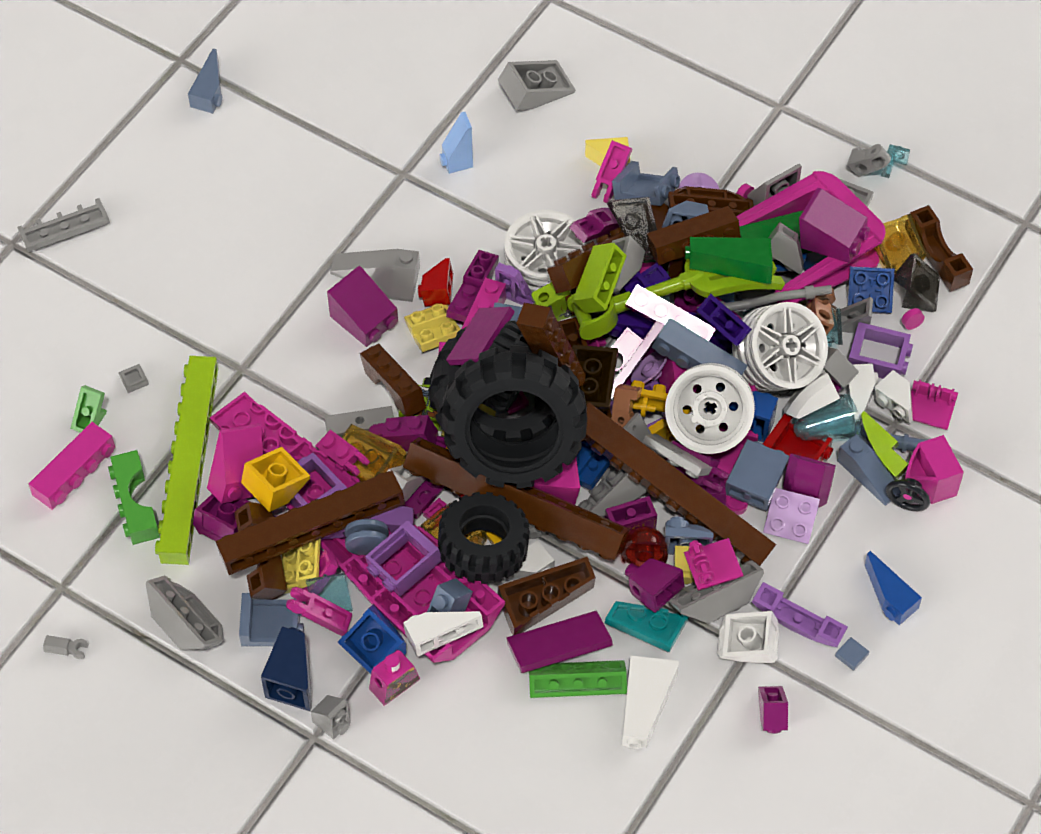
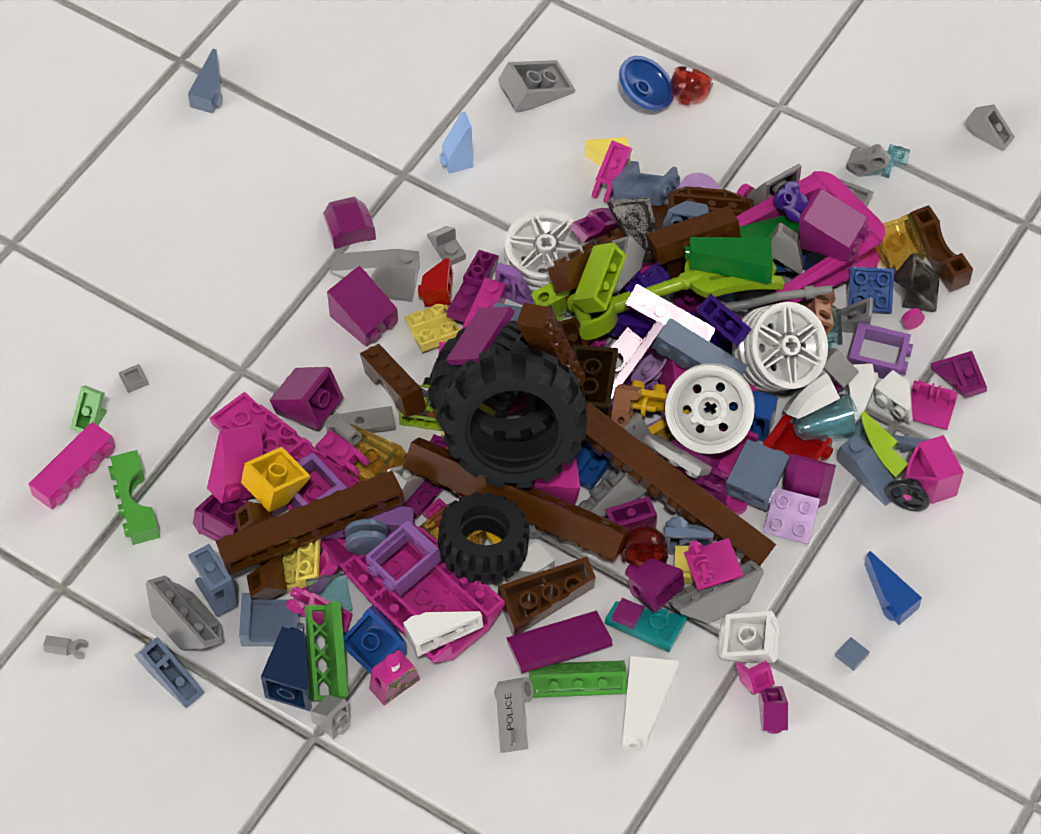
(64, 226): light grey hinge -> none
(169, 672): none -> sand blue slope
(187, 461): lime brick -> none
(214, 580): none -> sand blue panel
(307, 396): none -> magenta slope
(334, 650): none -> bright green fence
(345, 430): none -> light grey bar
(348, 222): none -> magenta slope
(406, 429): magenta hinge -> none
(446, 244): none -> light grey slope
(450, 597): sand blue slope -> none
(511, 713): none -> light grey door
(628, 613): none -> magenta tile
(646, 83): none -> blue dish
(690, 86): none -> clear red cylinder
(756, 678): none -> dark pink panel
(791, 200): none -> dark purple plate
(797, 619): medium lavender slope -> none
(961, 373): none -> magenta wing
(990, 126): none -> light grey slope

